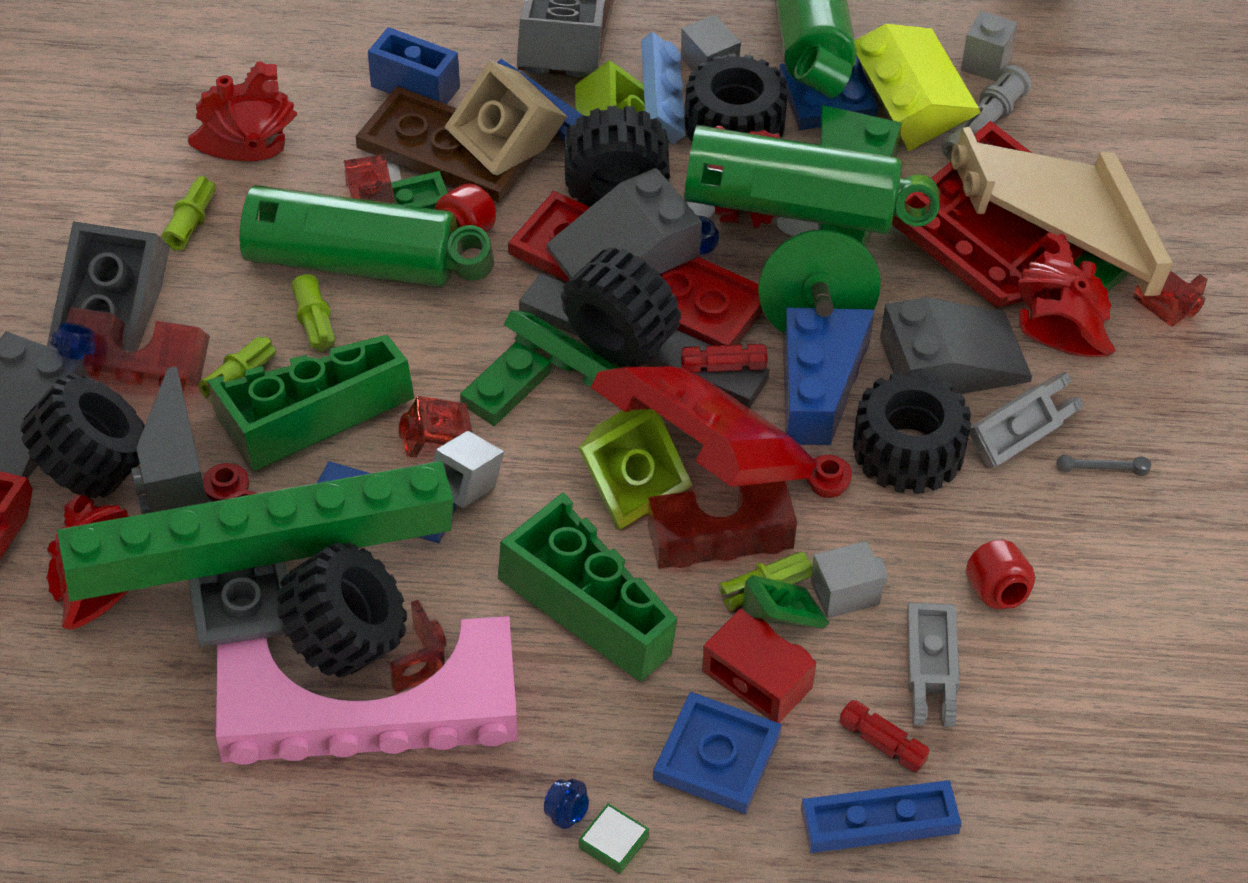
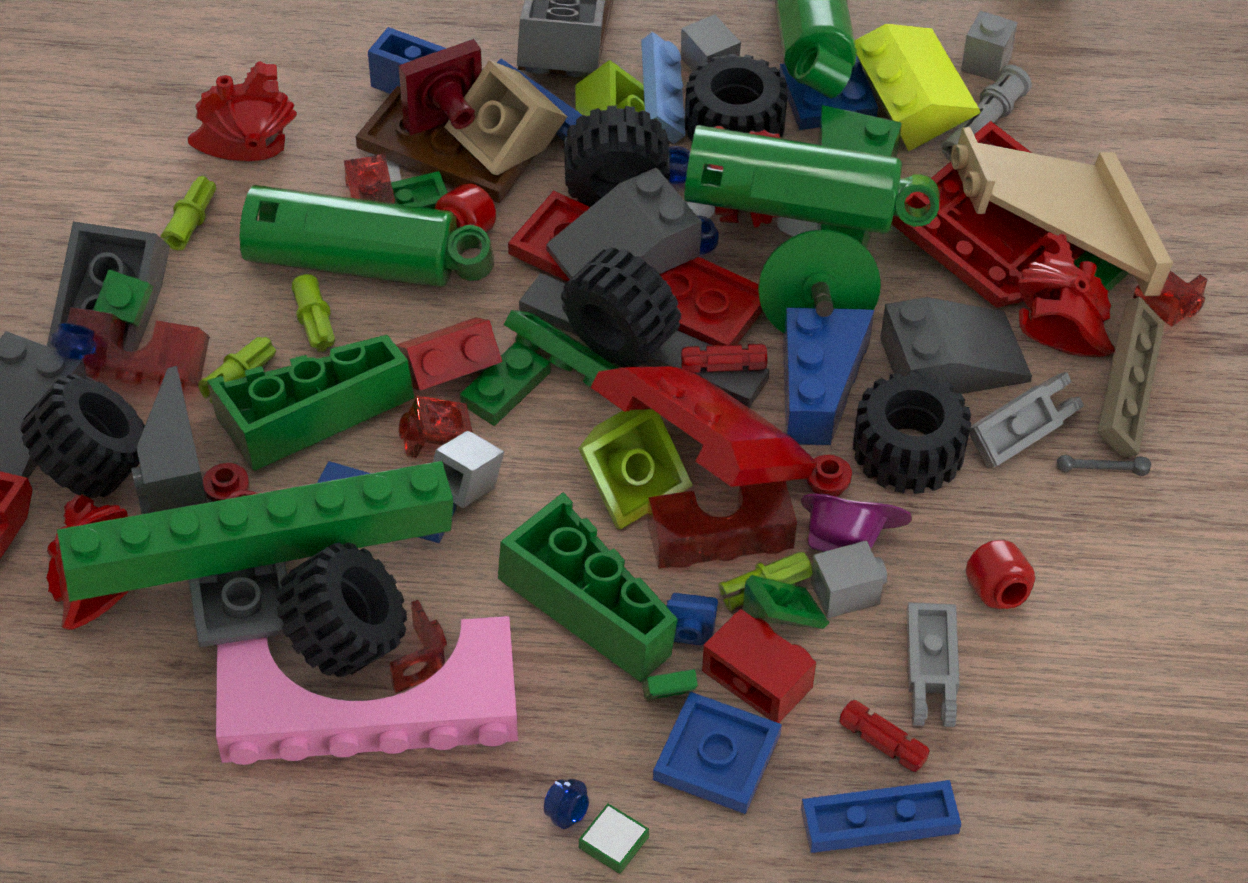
(123, 297): none -> green plate
(436, 87): none -> dark red plate
(450, 352): none -> red brick
(669, 684): none -> green tile
(678, 164): none -> clear blue plate
(694, 617): none -> blue bracket
(847, 522): none -> magenta piece
(1131, 378): none -> dark tan plate

